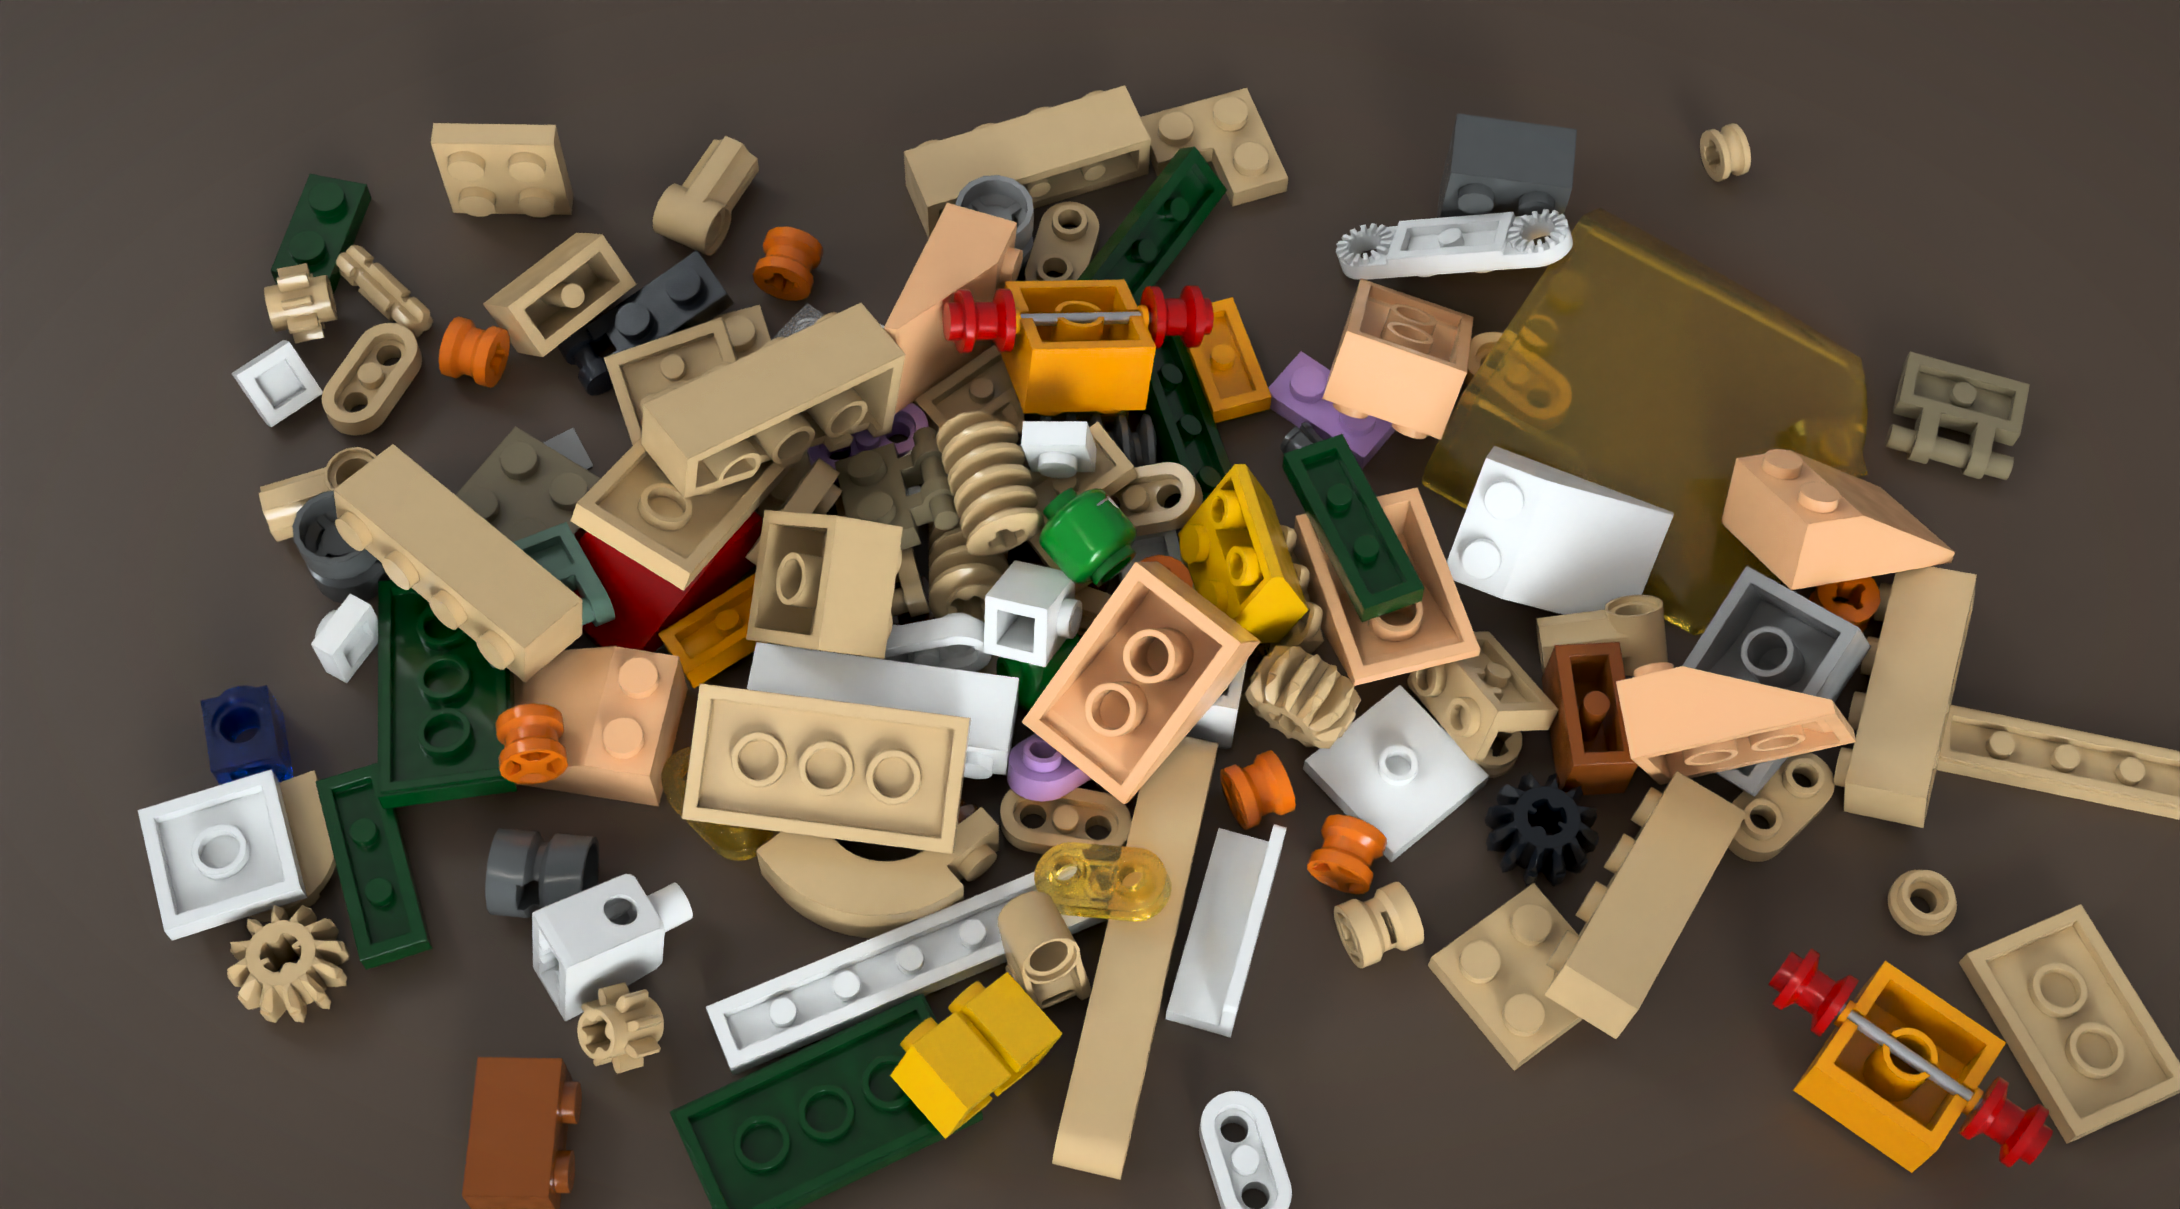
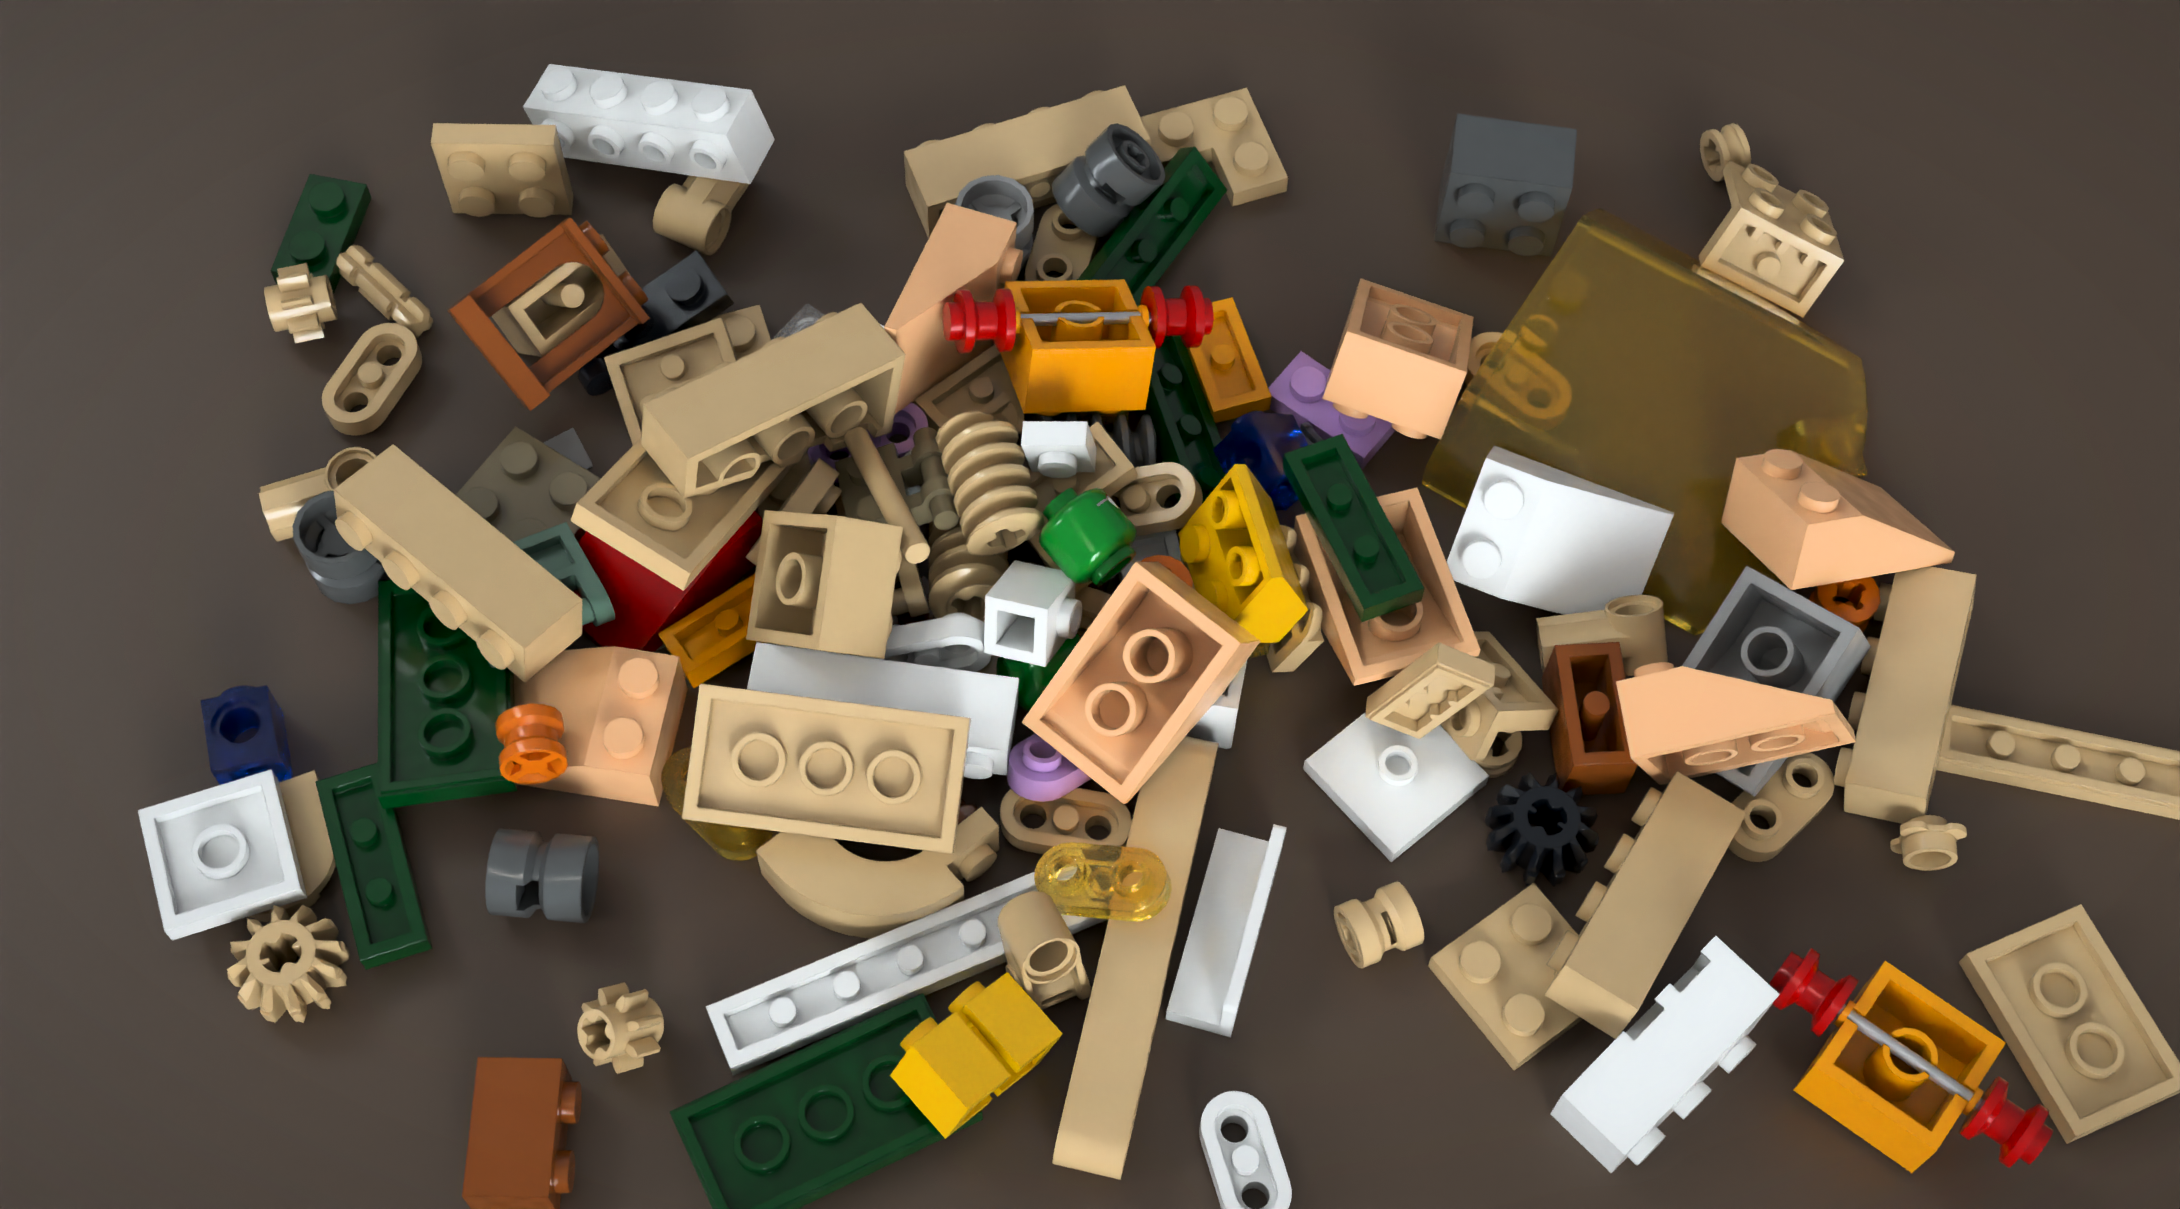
(277, 383): white plate -> none
(346, 637): white plate -> none
(474, 352): orange wheel -> none
(603, 938): white torso -> none
(616, 316): none -> dark orange panel
(652, 122): none -> white brick
(788, 263): orange wheel -> none
(886, 494): none -> tan bar
(1110, 179): none -> dark grey wheel
(1257, 789): orange wheel -> none
(1260, 443): none -> clear blue brick
(1302, 696): tan gear -> none
(1347, 854): orange wheel -> none
(1430, 690): none -> tan plate
(1455, 245): white plate -> none
(1666, 1057): none -> white wedge
(1773, 240): none -> tan bracket
(1928, 842): none -> tan plate
(1934, 890): tan plate -> none
(1962, 401): dark tan plate -> none

